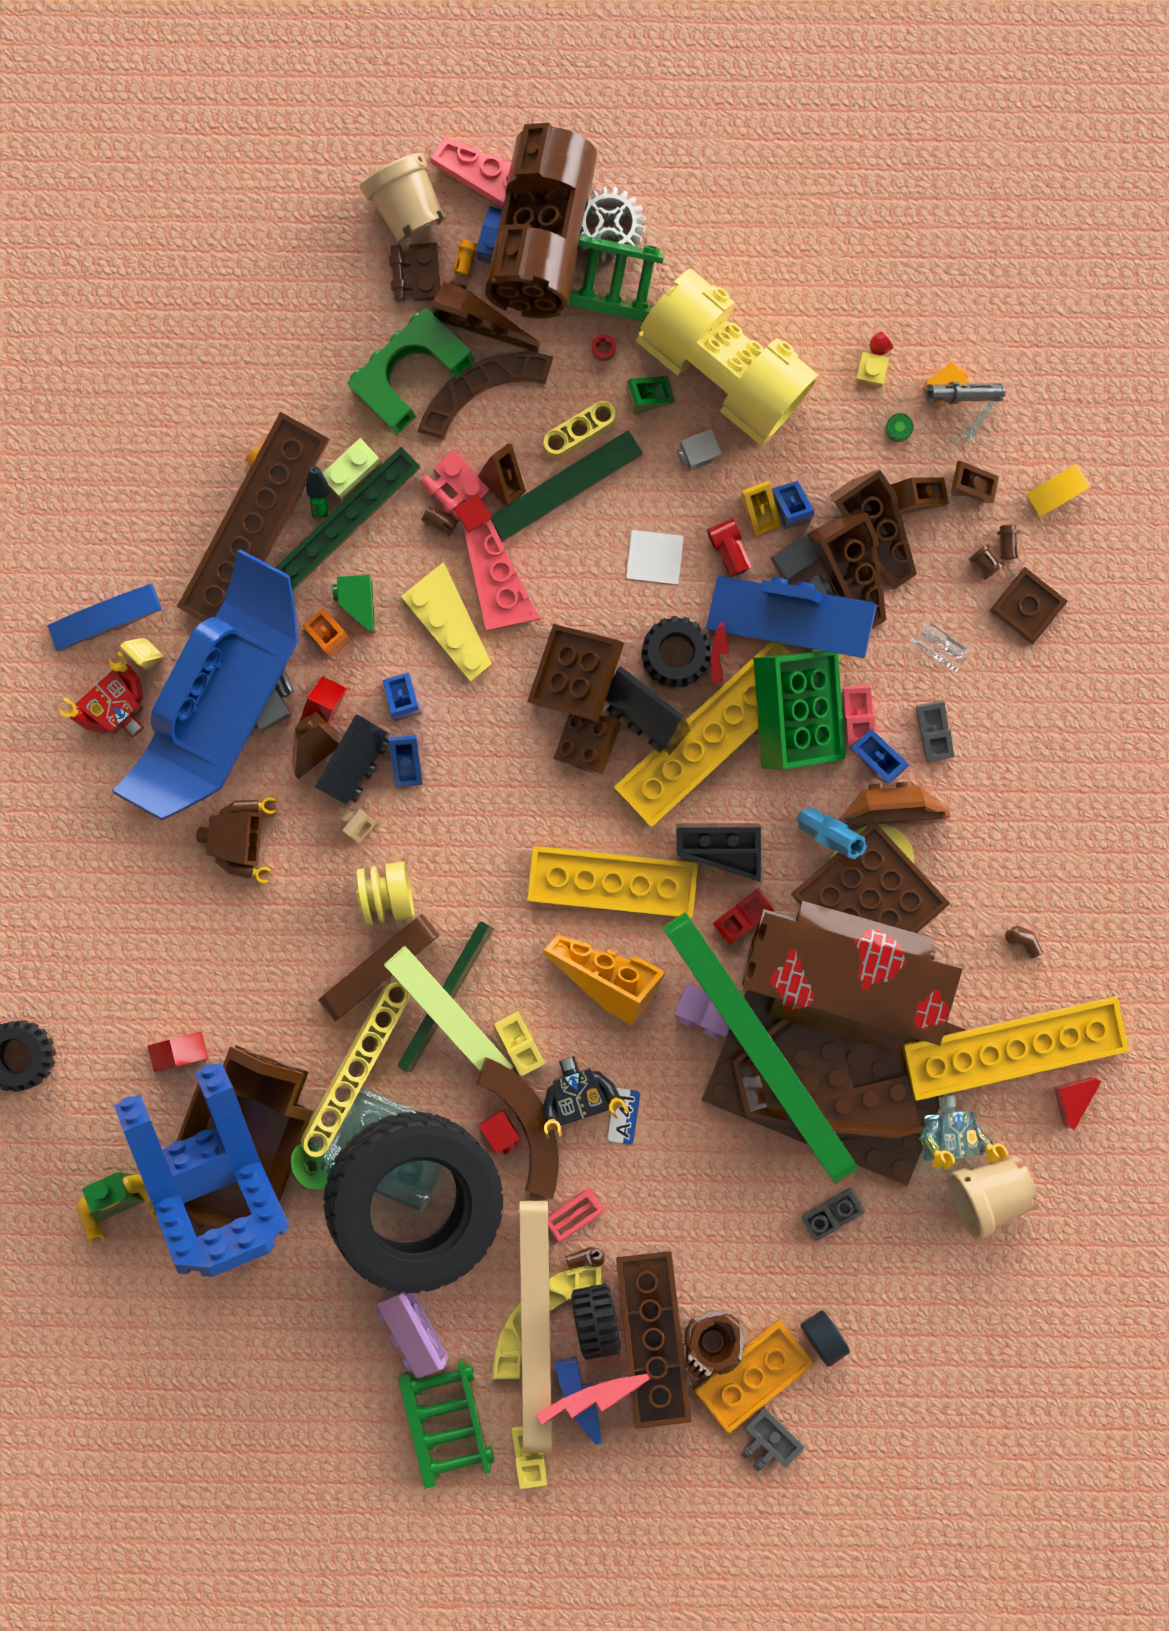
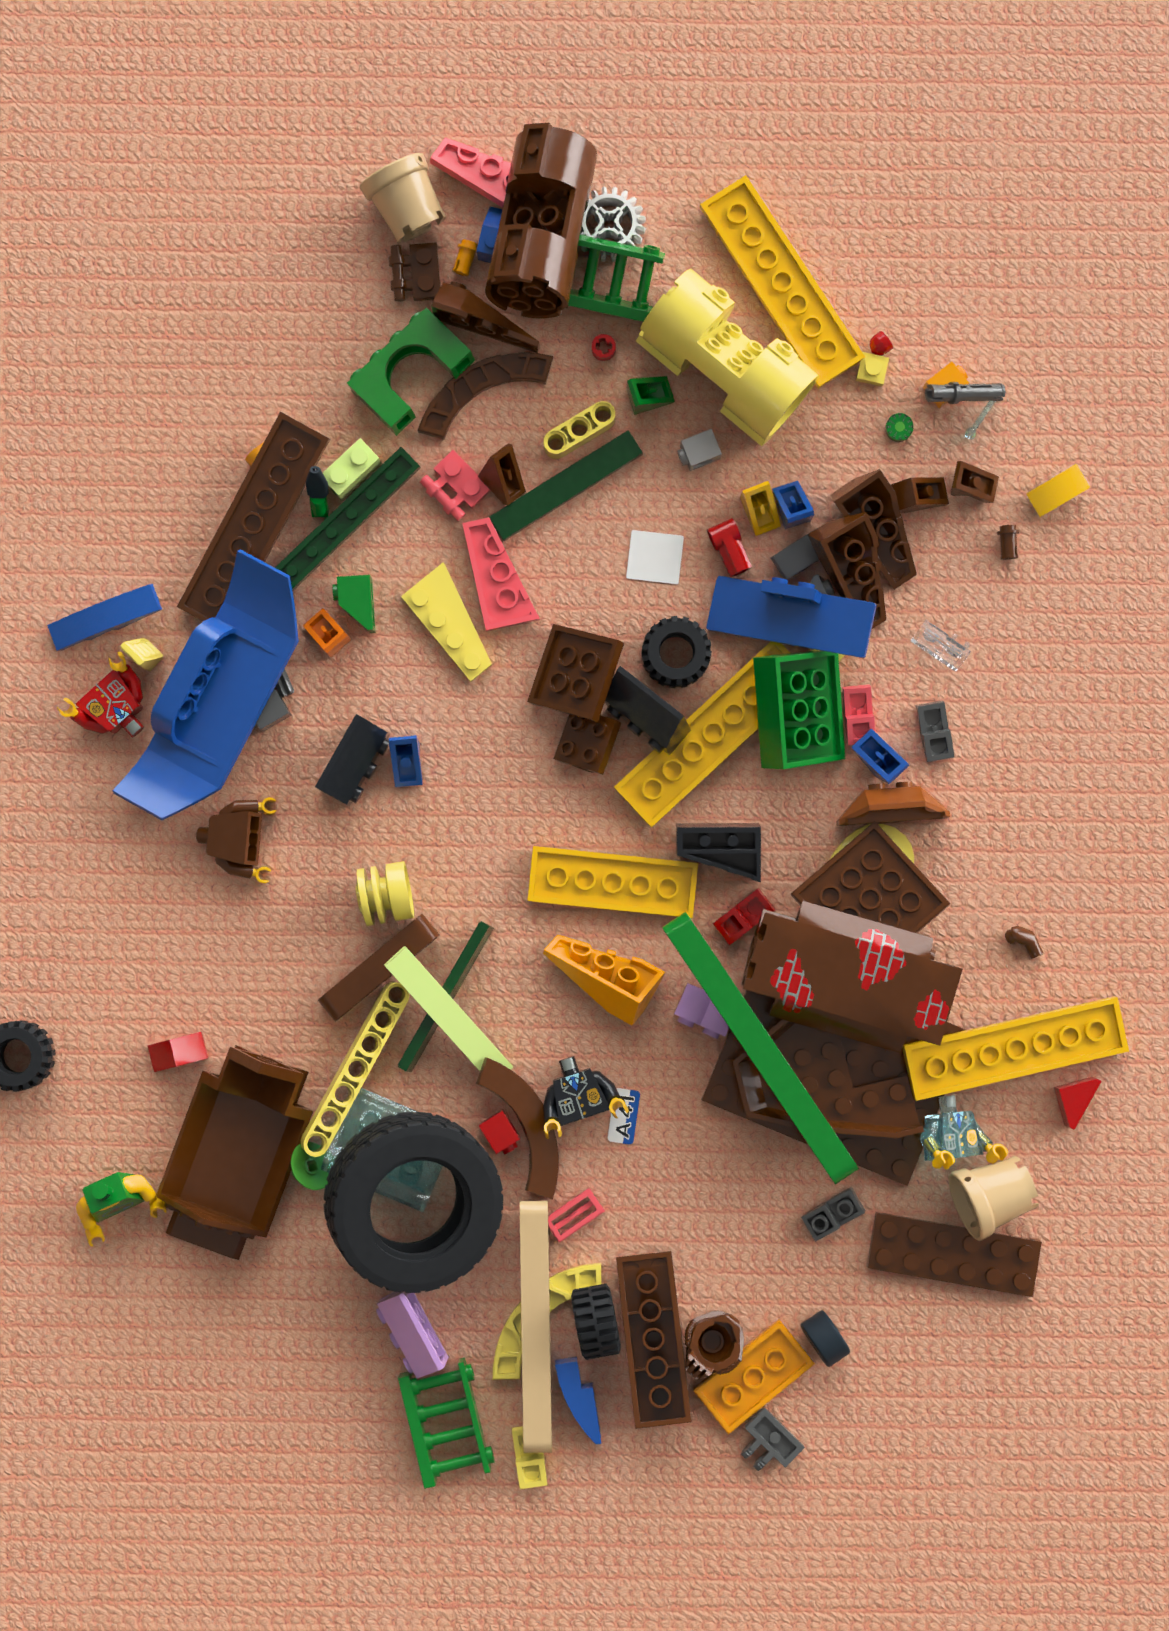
(200, 1167): blue bracket -> none
(312, 743): reddish brown slope -> none
(324, 699): red slope -> none
(358, 824): tan tile -> none
(401, 697): blue slope -> none
(437, 519): reddish brown pin -> none
(473, 513): red tile -> none
(519, 1043): light yellow slope -> none
(590, 1256): reddish brown arm -> none
(603, 1394): coral slope -> none
(719, 647): red slope -> none
(781, 280): none -> yellow plate
(831, 833): dark azure piece -> none
(953, 1255): none -> reddish brown plate
(986, 561): reddish brown bush -> none
(1028, 605): reddish brown tile -> none

